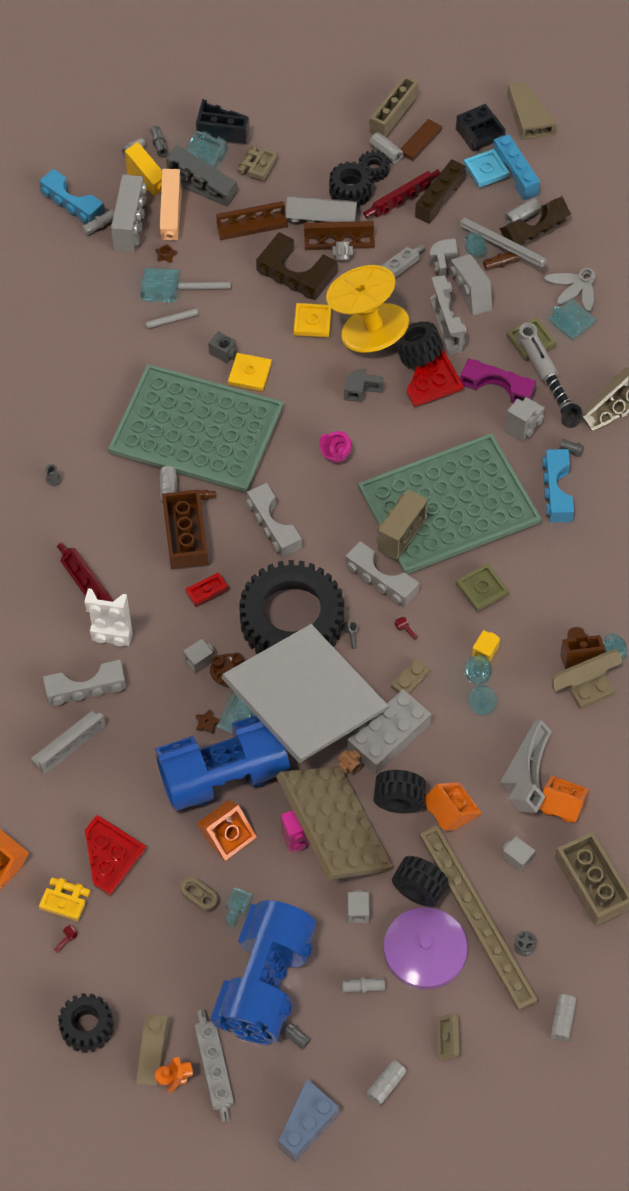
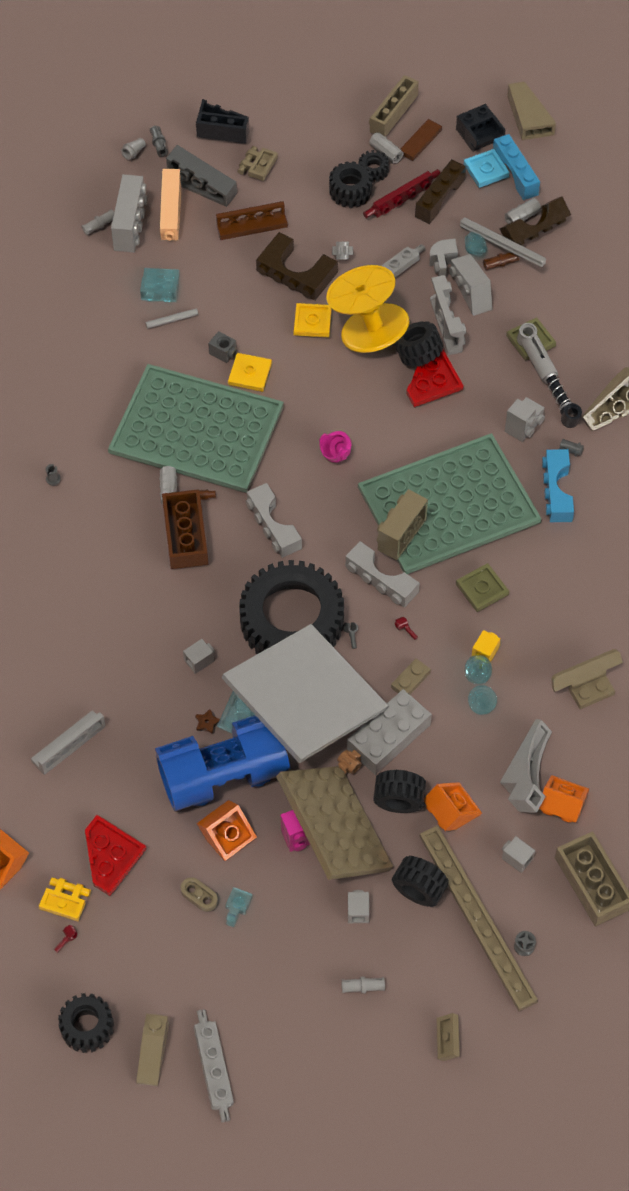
(82, 573): dark red plate -> none
(85, 208): dark azure arch -> none
(107, 680): light grey arch -> none
(109, 620): white piece -> none
(141, 164): yellow slope -> none
(165, 249): reddish brown plate -> none
(173, 1074): orange hips -> none
(204, 285): light grey bar -> none
(206, 589): red plate -> none
(207, 148): clear light blue plate -> none
(224, 663): reddish brown dish -> none
(254, 1004): blue cylinder -> none
(296, 1036): dark grey pin -> none
(307, 1121): sand blue wedge -> none
(320, 209): light grey brick -> none
(339, 231): reddish brown fence -> none
(358, 382): dark grey brick -> none
(386, 1082): light grey axle -> none
(425, 948): medium lavender dish -> none
(479, 374): magenta arch -> none
(563, 1017): light grey axle -> none
(571, 318): clear light blue hinge -> none
(578, 284): light grey plant -> none
(580, 647): reddish brown brick -> none
(614, 641): clear light blue plate -> none

